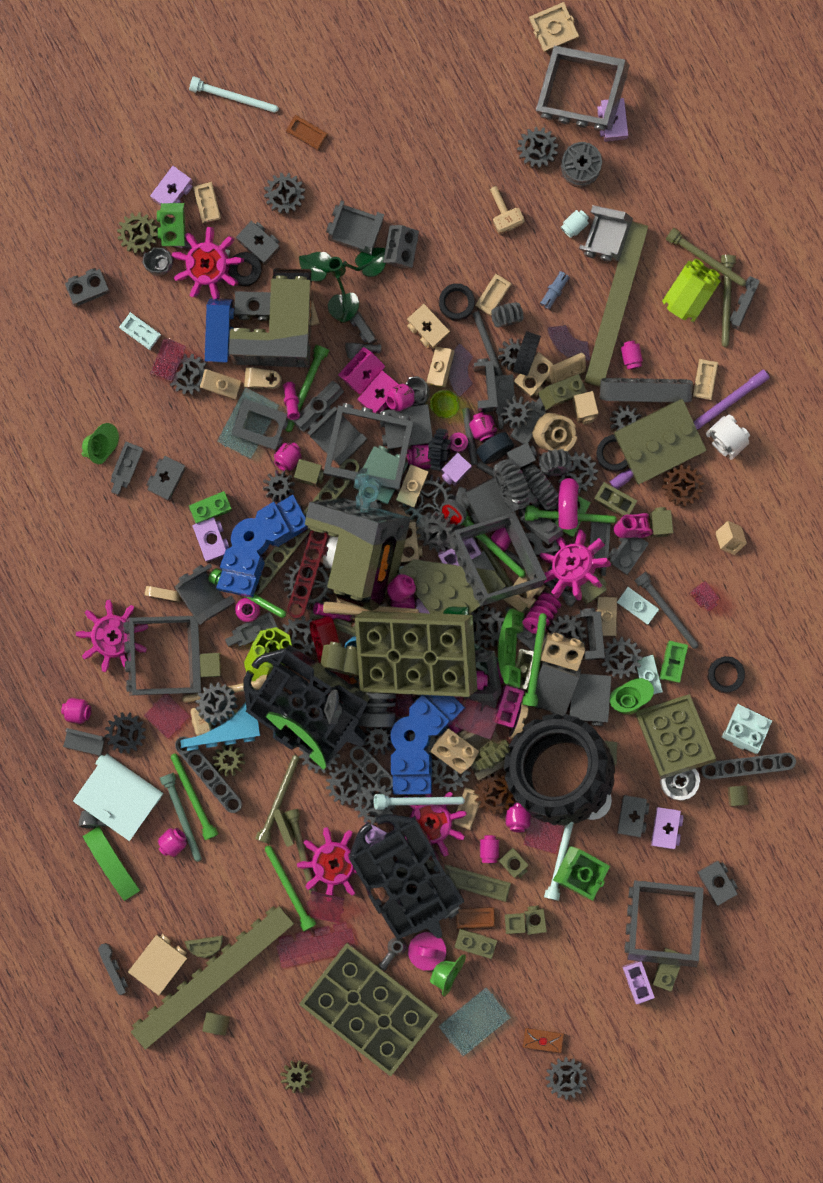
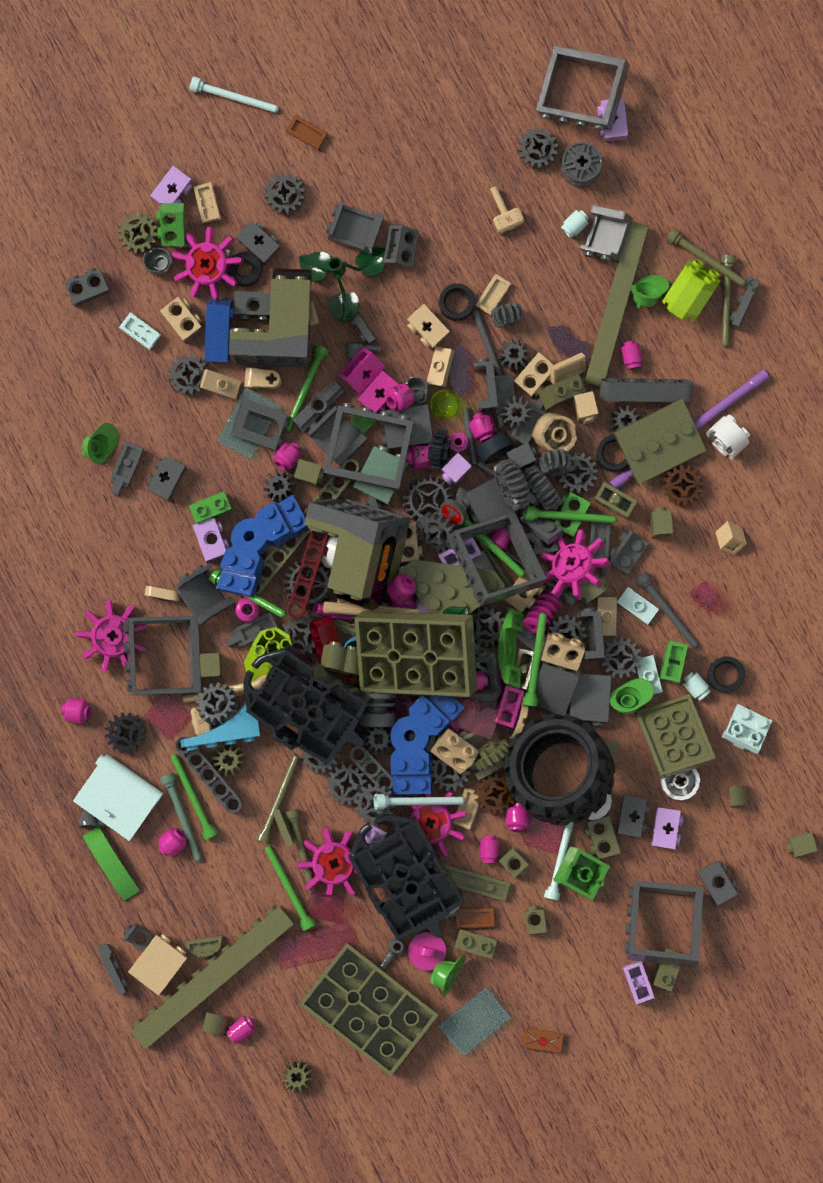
(84, 741): dark grey panel -> none
(131, 932): none -> dark grey bracket
(167, 359): clear pink bracket -> none
(178, 322): none -> tan brick
(241, 1029): none -> dark pink brick
(281, 720): bright green slope -> none
(291, 400): dark pink pin -> none
(333, 708): dark grey plate -> none
(362, 424): none -> bright green tile
(365, 498): clear light blue plate -> none
(412, 486): tan plate -> none
(514, 923): olive panel -> none
(526, 353): black tyre -> none
(553, 27): tan plate -> none
(554, 290): sand blue pin -> none
(568, 504): dark pink cylinder -> none
(572, 1084): dark grey gear -> none
(607, 836): none -> olive brick
(636, 525): dark pink piece -> none
(648, 290): none -> bright green piece
(696, 685): none -> light aqua brick
(705, 379): tan plate -> none
(757, 766): dark grey beam -> none
(801, 844): none -> olive brick

